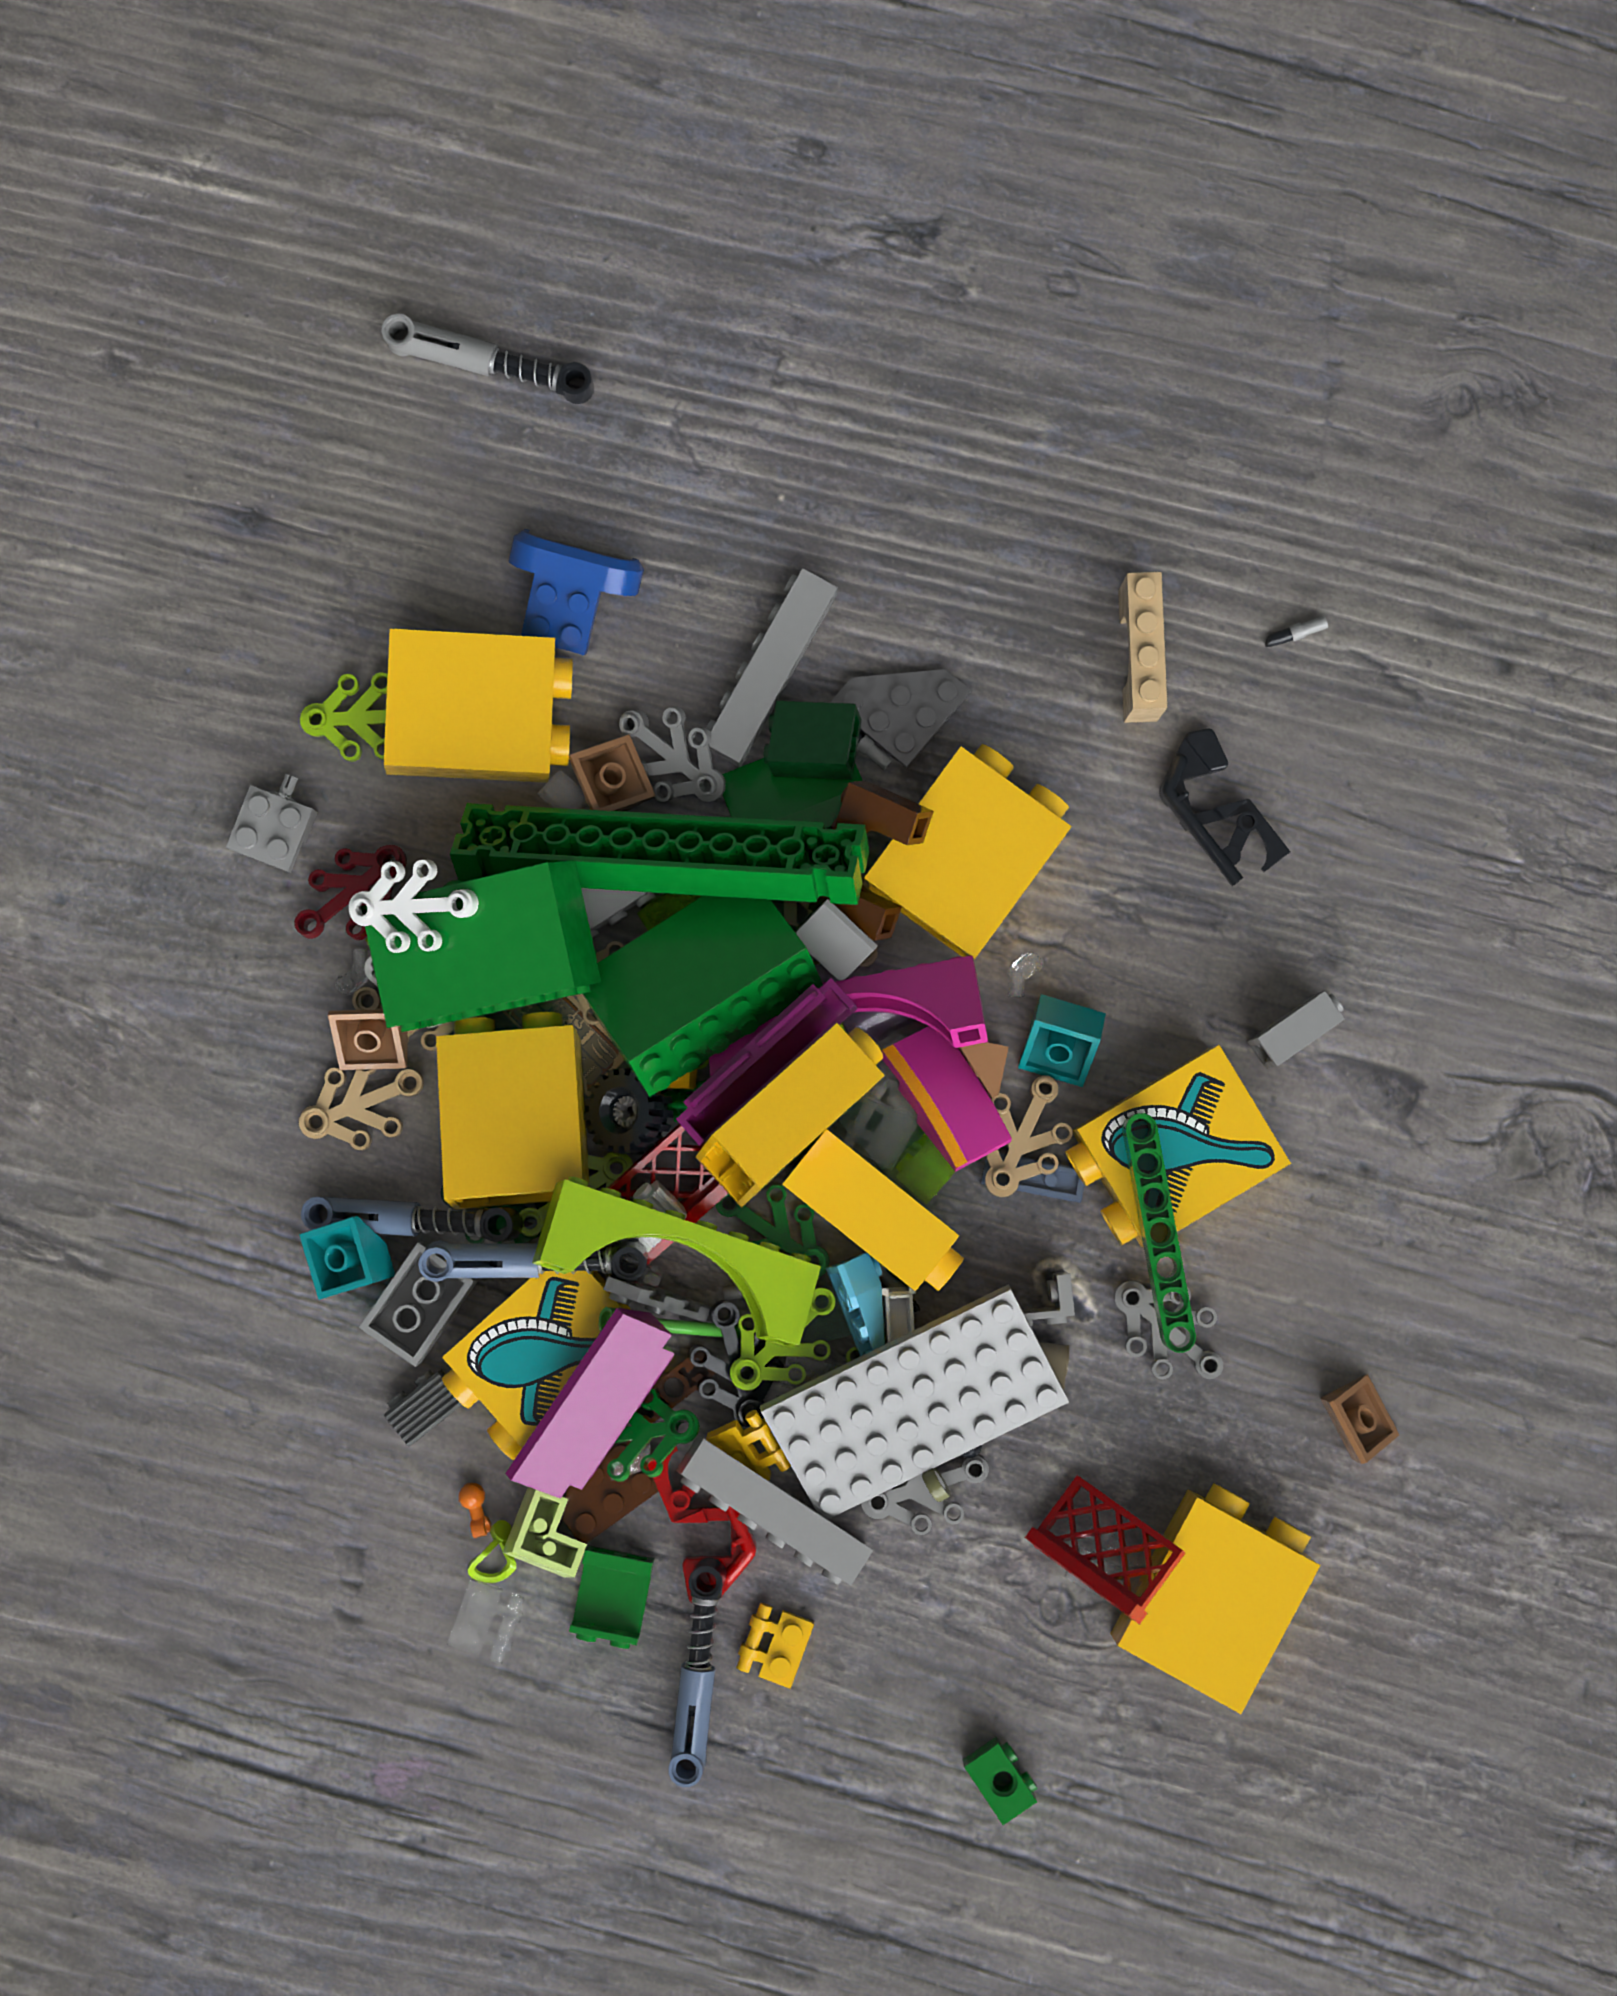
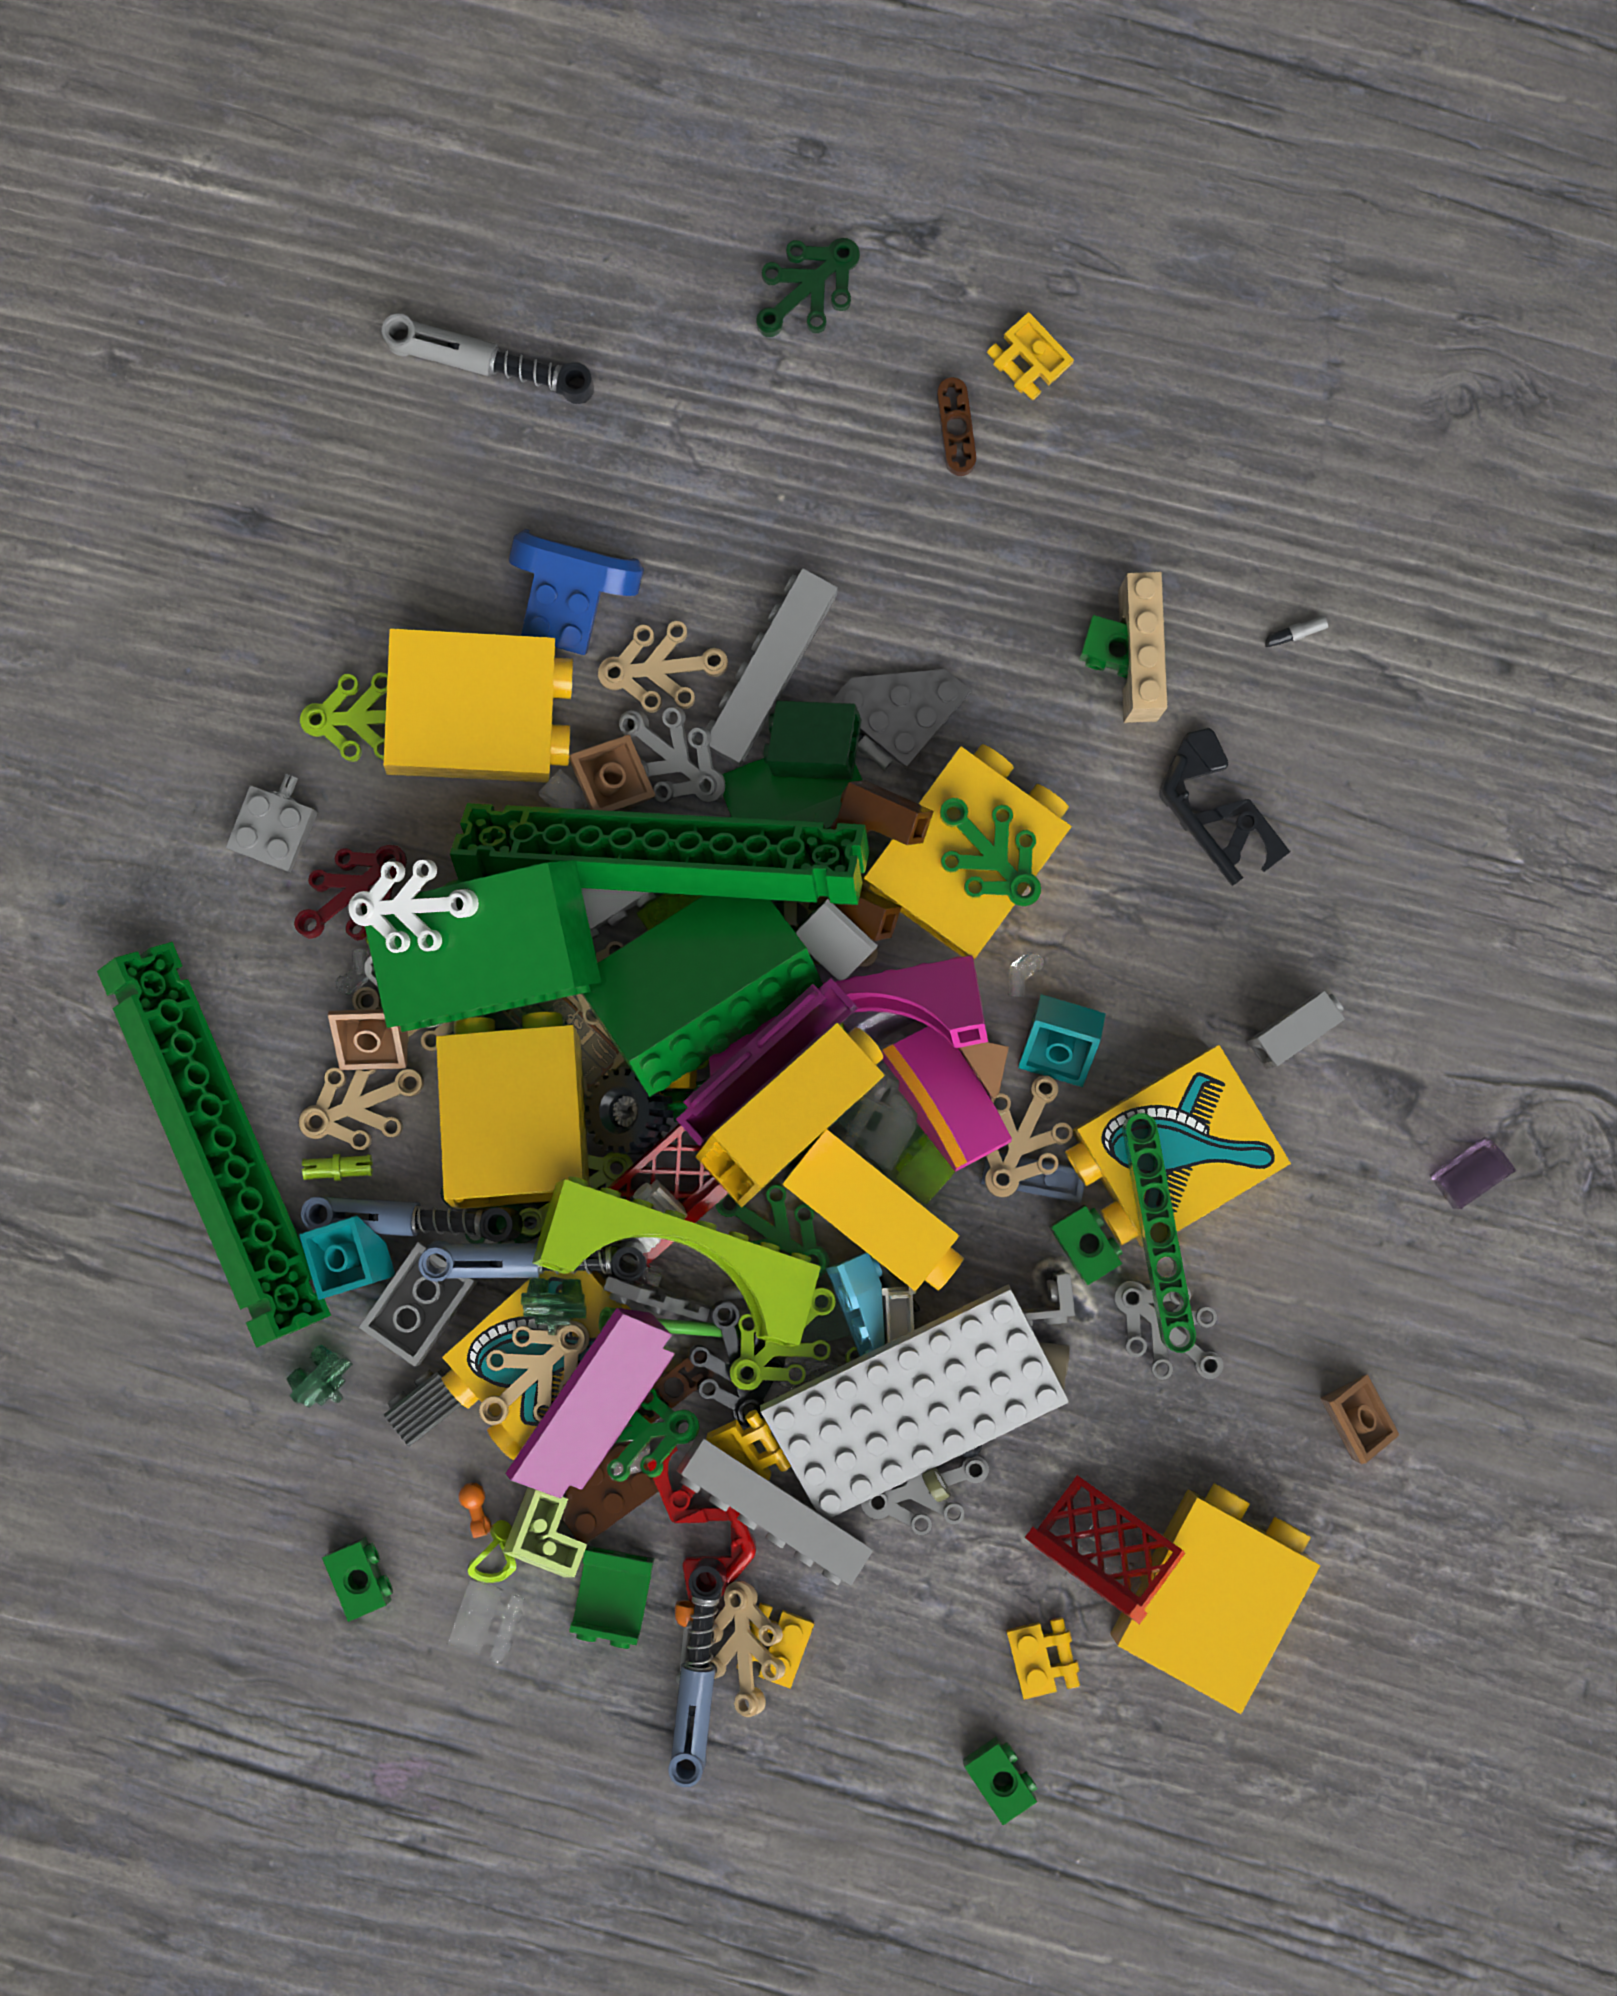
(213, 1142): none -> green brick
(323, 1381): none -> clear green hips
(337, 1167): none -> lime pin
(358, 1599): none -> green brick
(539, 1368): none -> tan plant
(554, 1308): none -> clear green hips
(657, 667): none -> tan plant
(683, 1610): none -> hinge
(745, 1645): none -> tan plant
(811, 282): none -> dark green plant
(961, 402): none -> reddish brown beam
(994, 857): none -> green plant
(1032, 1660): none -> yellow plate
(1037, 348): none -> yellow plate
(1069, 1232): none -> green brick
(1095, 648): none -> green brick
(1472, 1173): none -> clear purple brick

